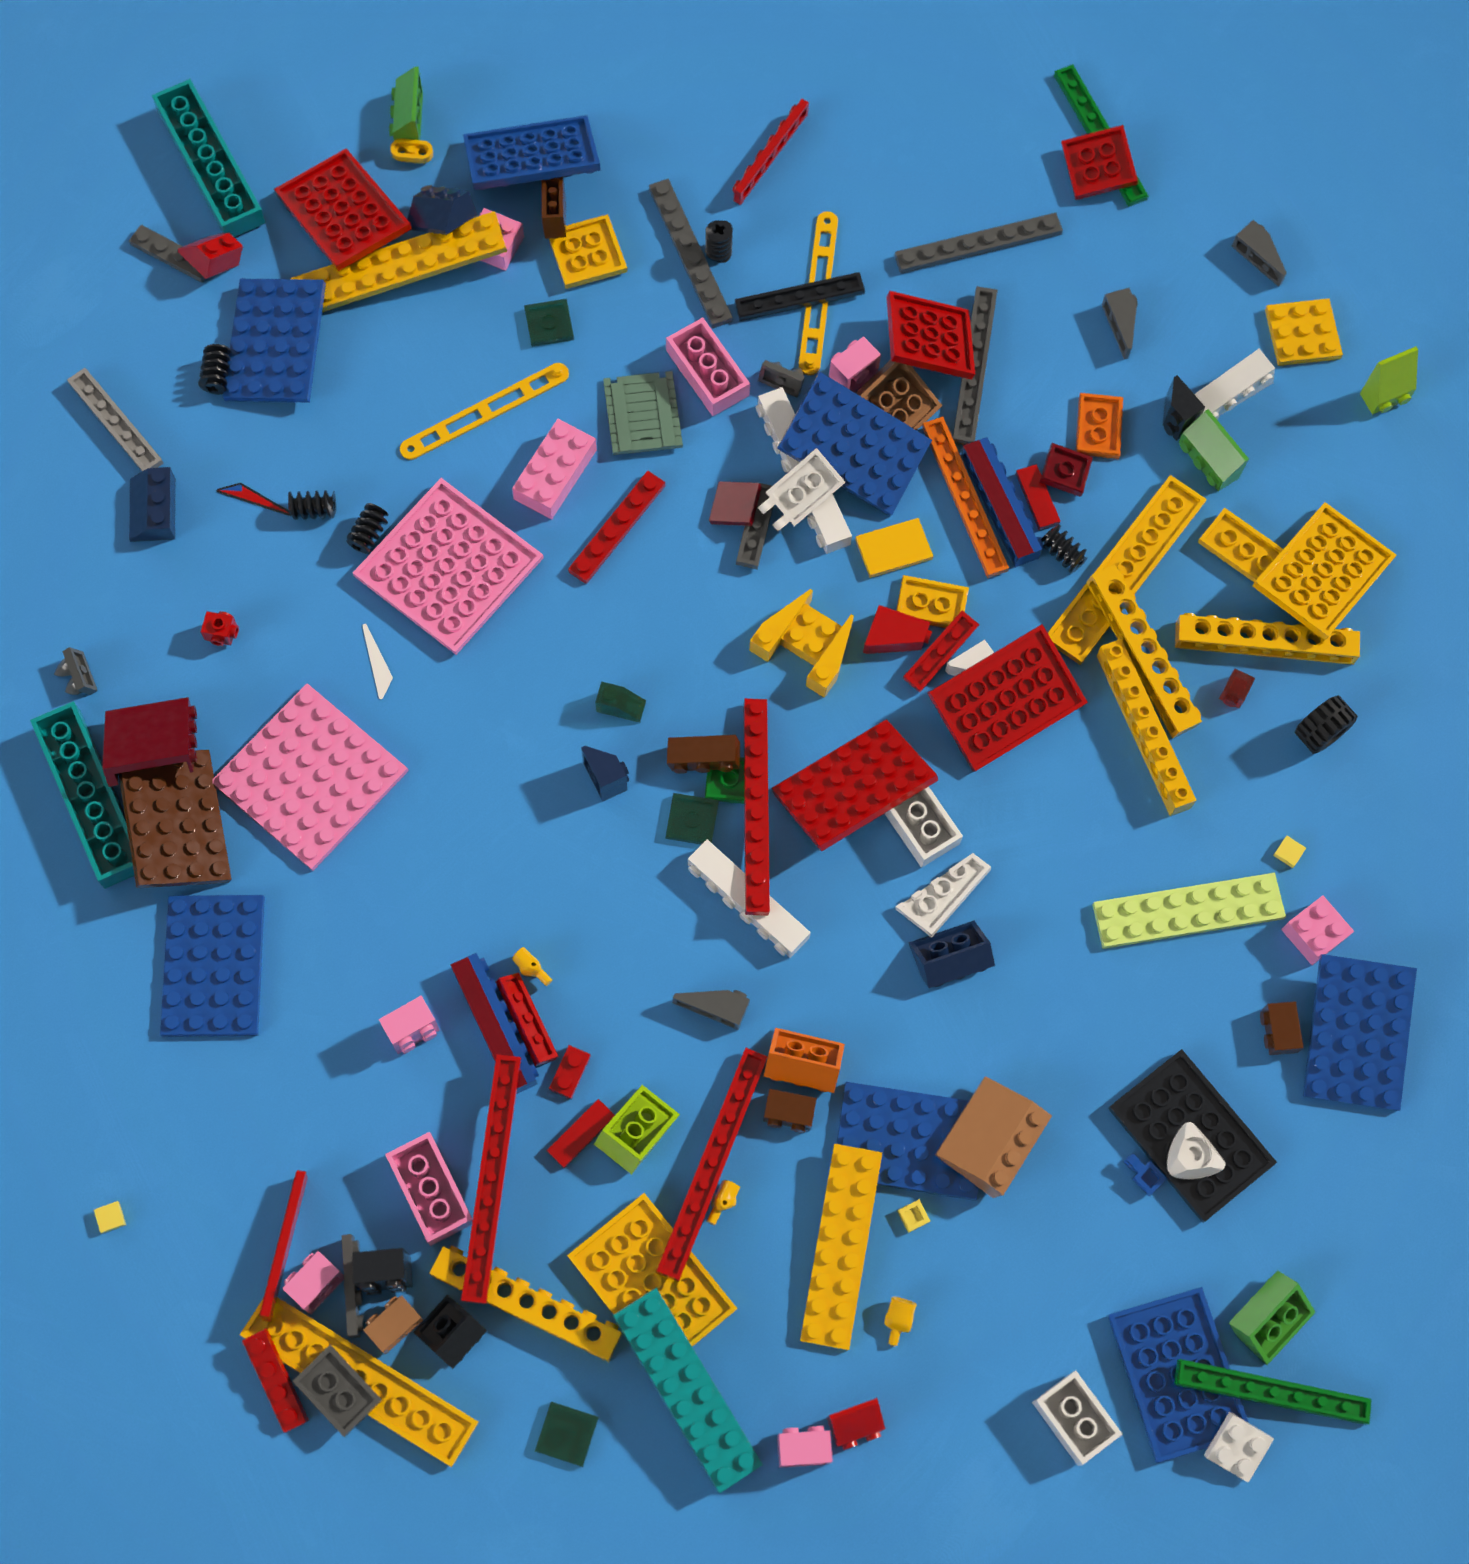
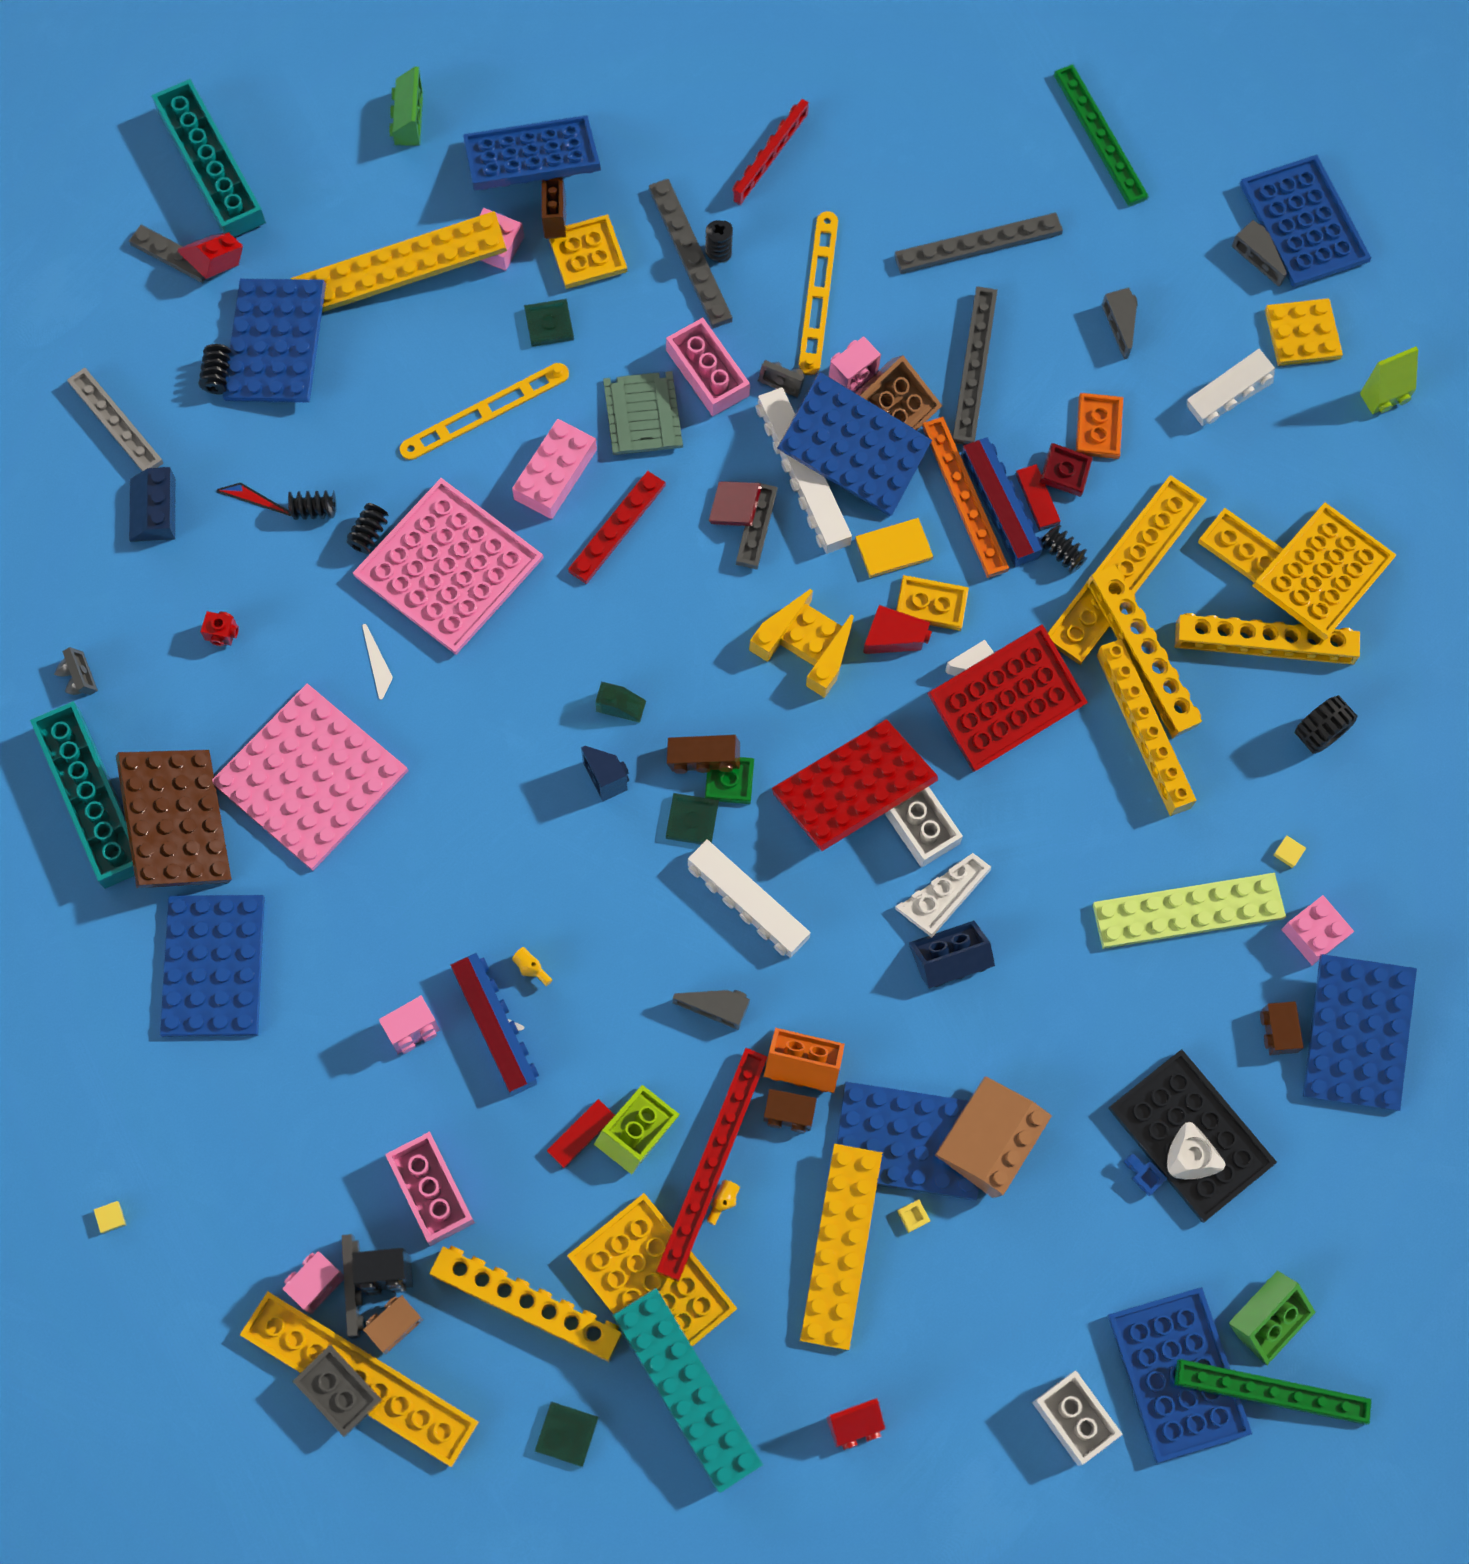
(149, 737): dark red panel -> none
(275, 1380): red plate -> none
(283, 1246): red tile -> none
(342, 209): red plate -> none
(412, 150): yellow plate -> none
(440, 209): dark blue slope -> none
(450, 1331): black slope -> none
(491, 1179): red plate -> none
(526, 1019): red plate -> none
(570, 1072): red plate -> none
(756, 807): red plate -> none
(799, 296): black tile -> none
(802, 489): white tile -> none
(804, 1448): bright pink brick -> none
(899, 1318): yellow piece -> none
(930, 335): red plate -> none
(941, 651): red plate -> none
(1099, 162): red plate -> none
(1180, 408): black slope -> none
(1213, 451): bright green slope -> none
(1236, 688): clear red brick -> none
(1238, 1447): white plate -> none
(1305, 220): none -> blue plate

